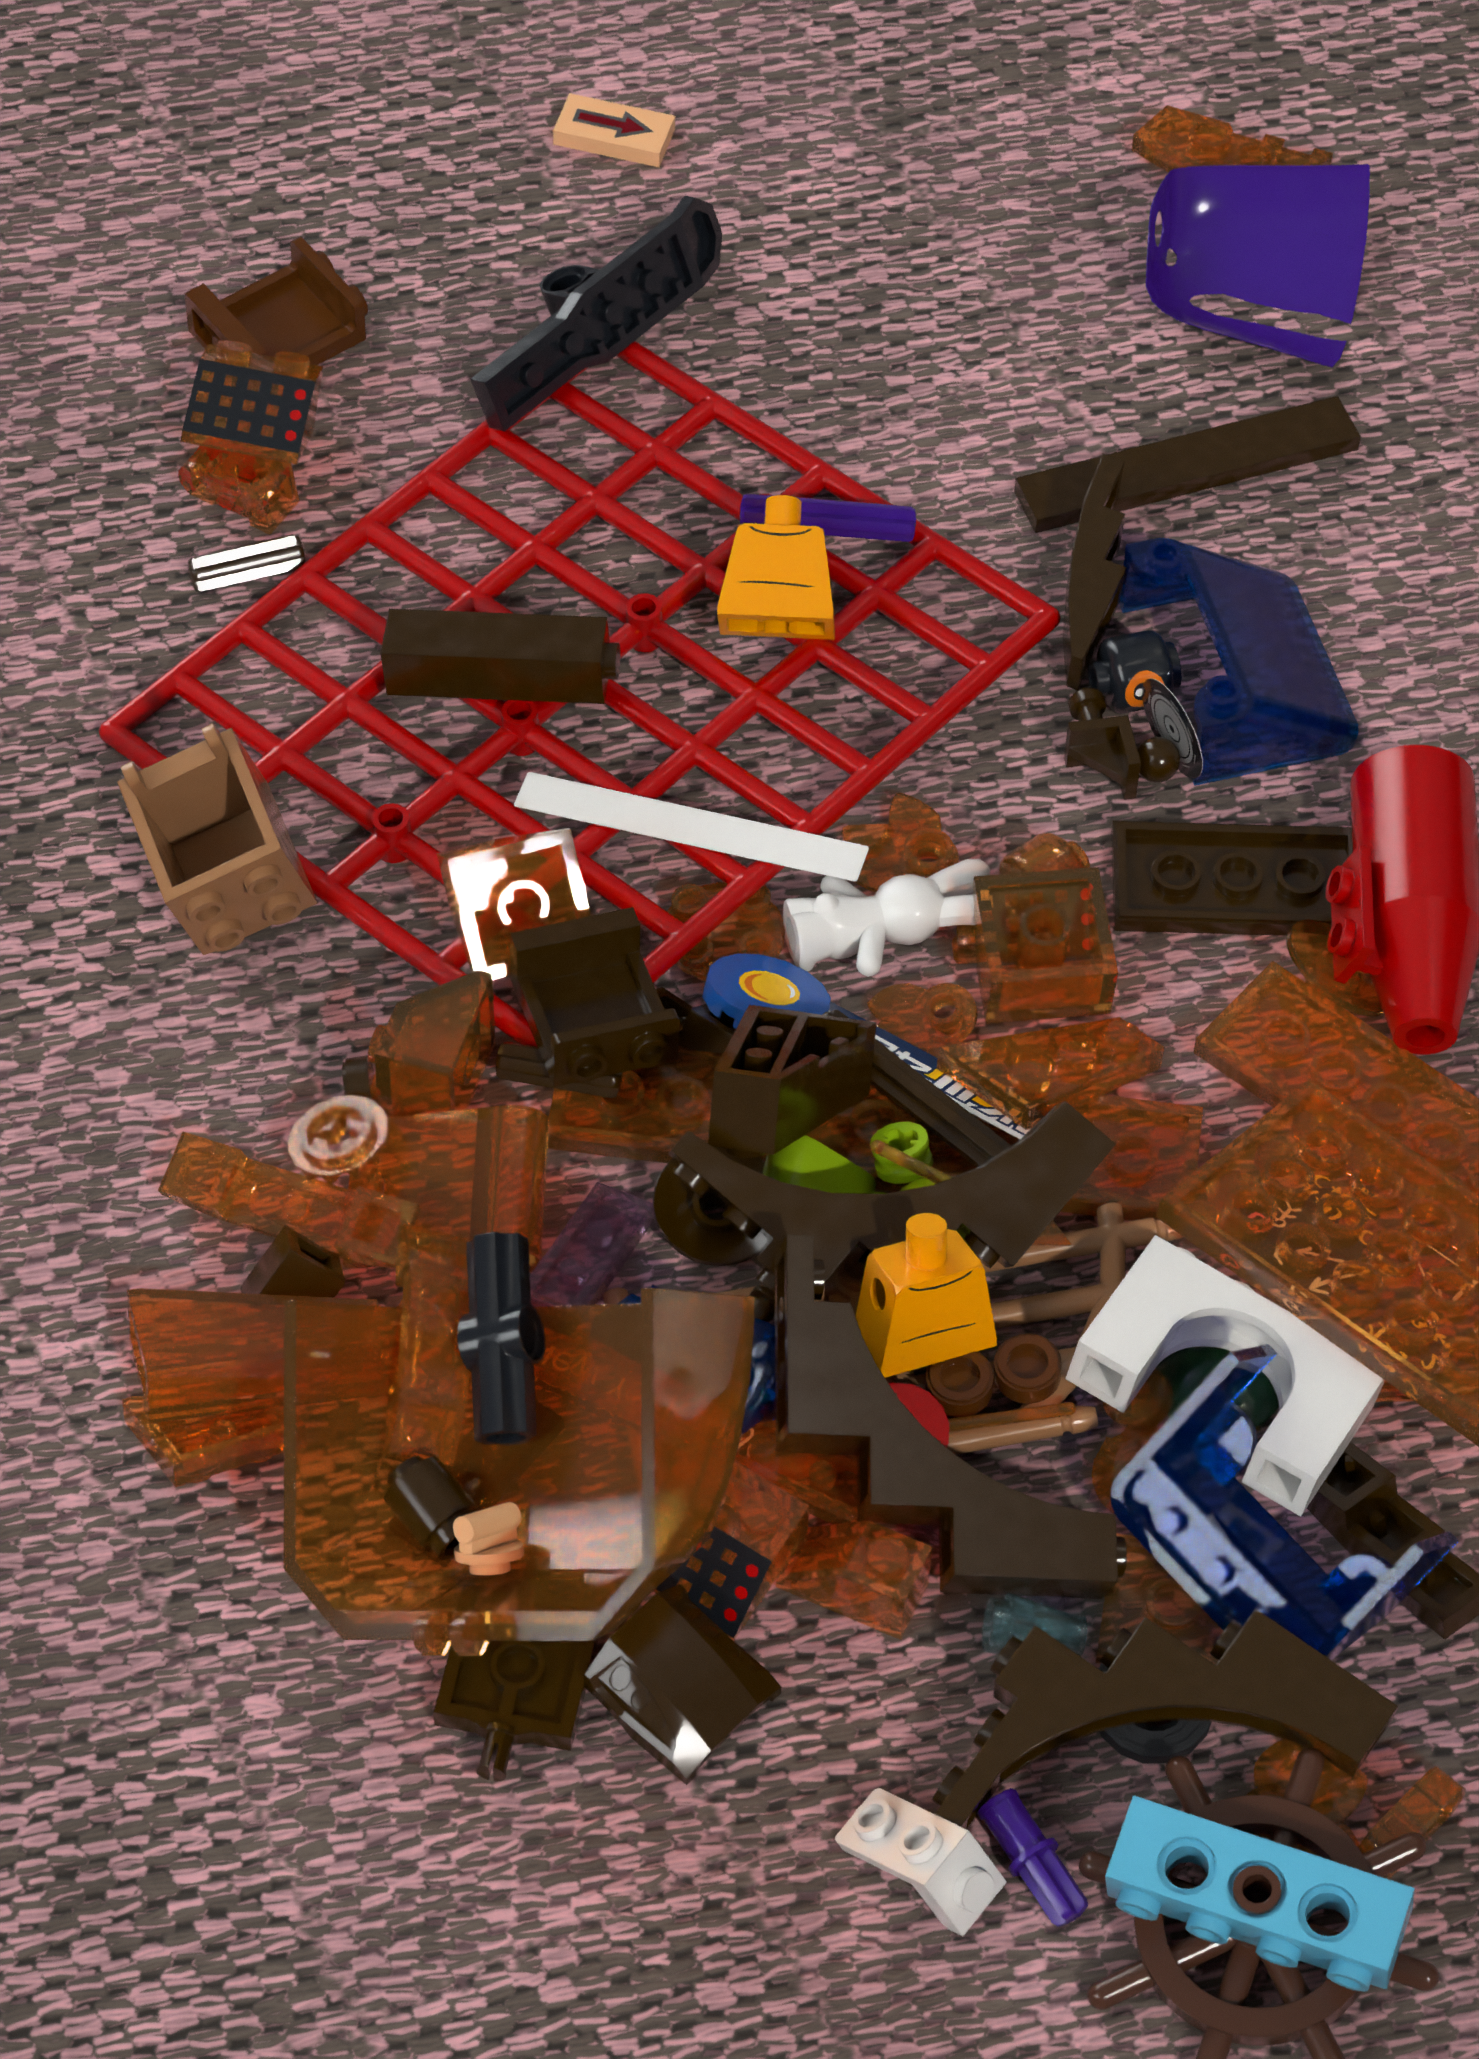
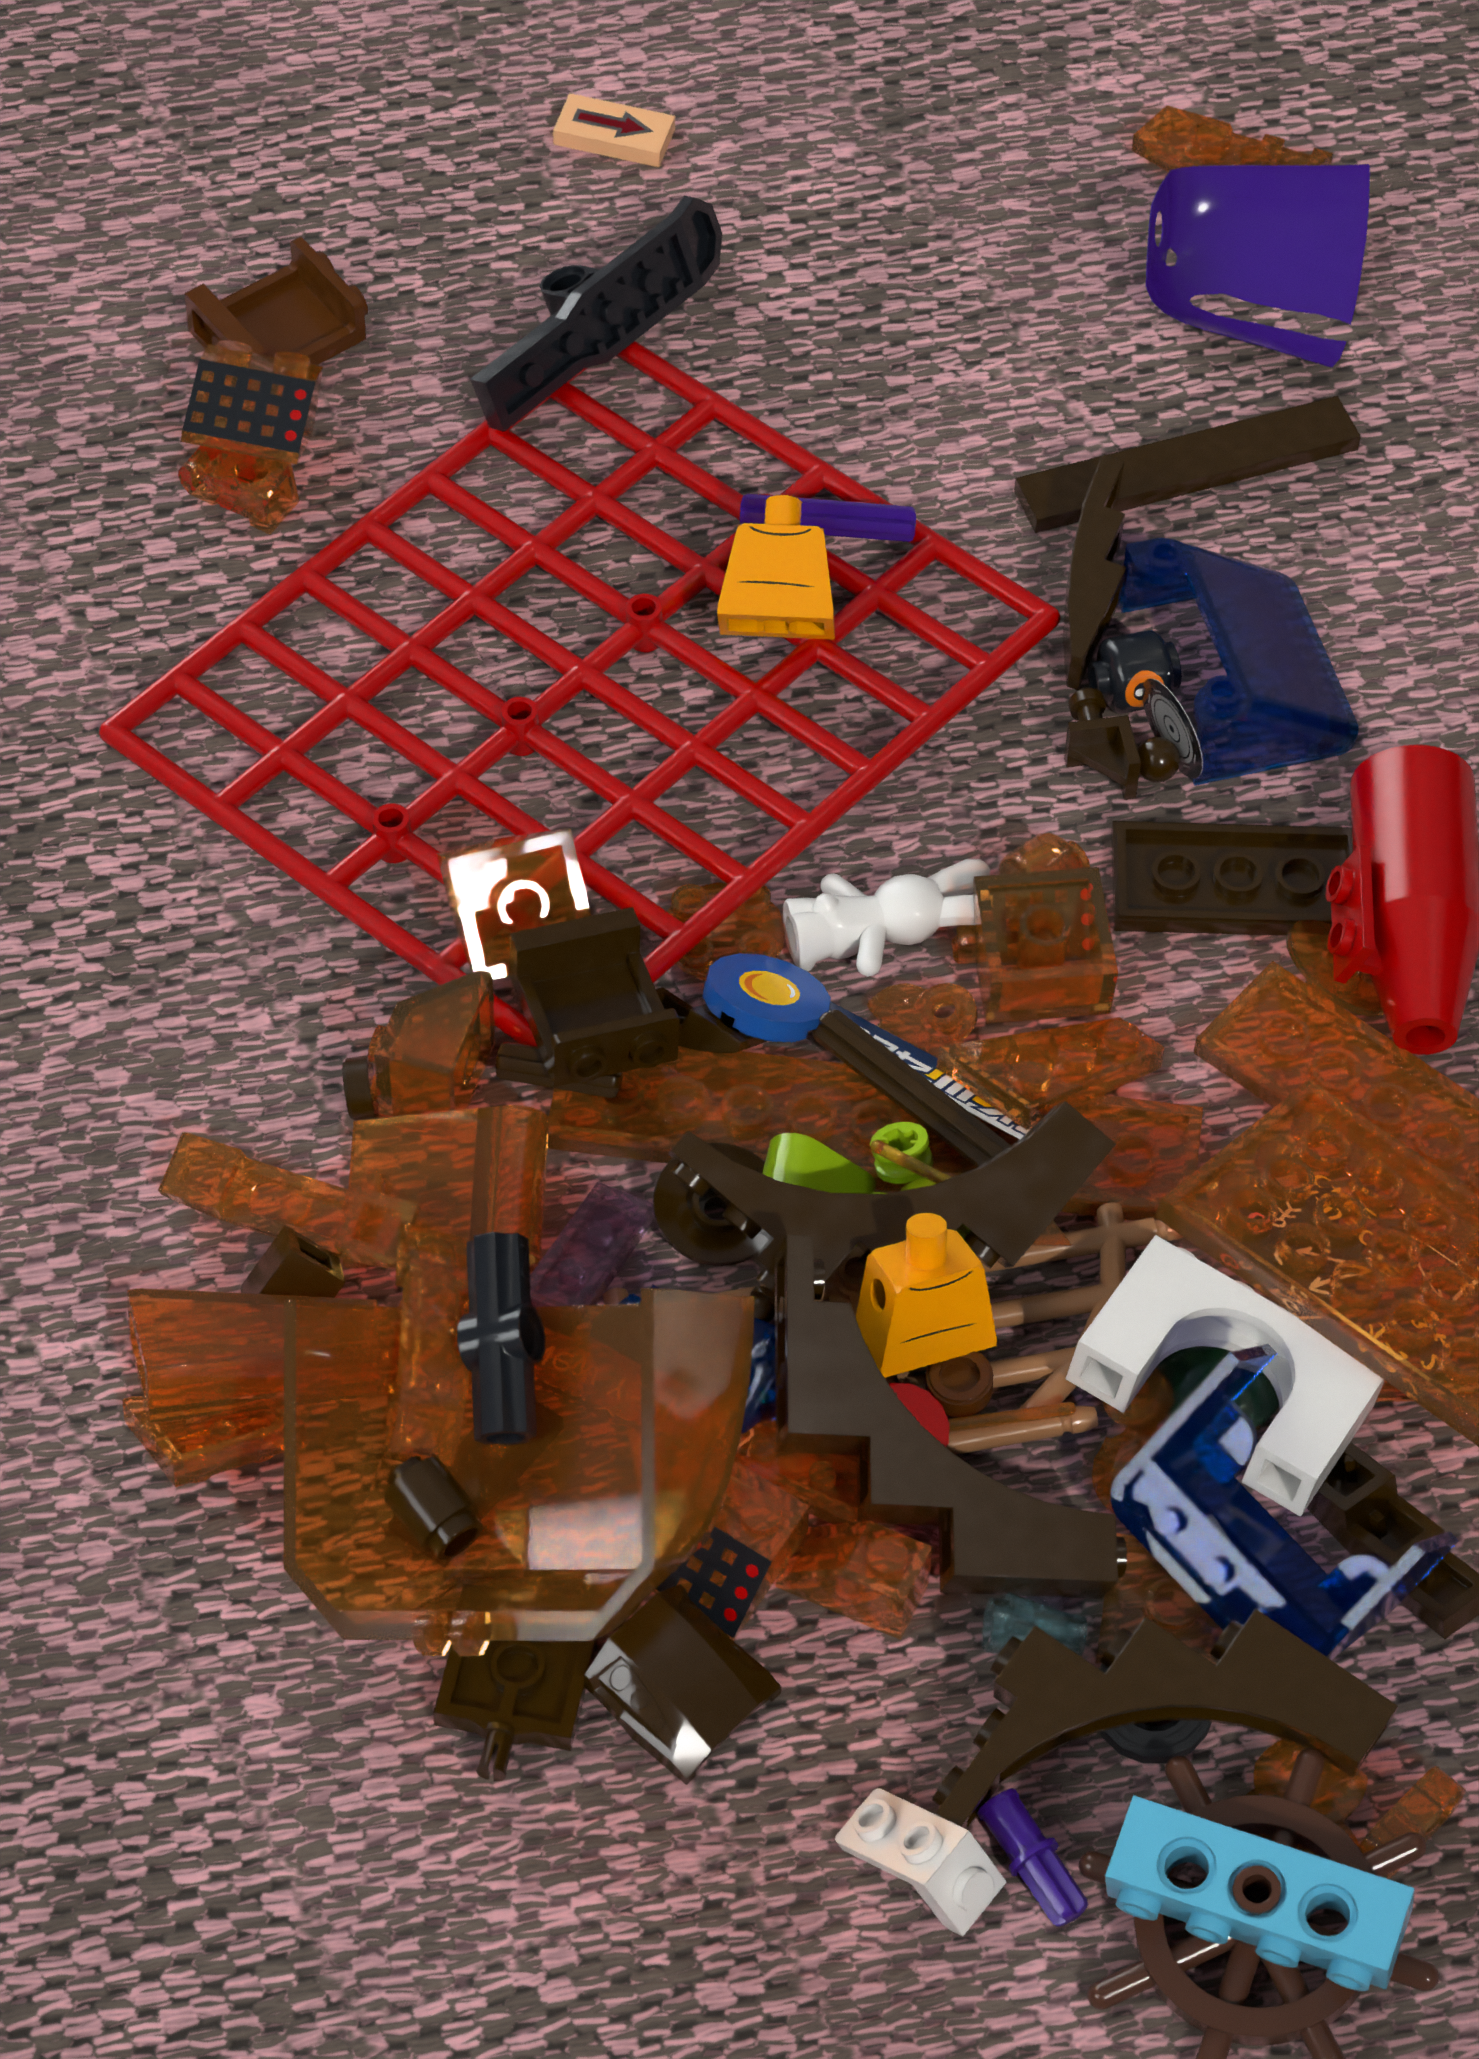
(216, 841): medium nougat container -> none
(246, 563): axle -> none
(326, 1124): clear orange gear -> none
(489, 1539): light nougat plate -> none
(498, 656): dark brown brick -> none
(692, 826): white sticker -> none
(787, 1078): dark brown wedge -> none
(902, 843): clear orange plate -> none
(1027, 1368): reddish brown tile -> none

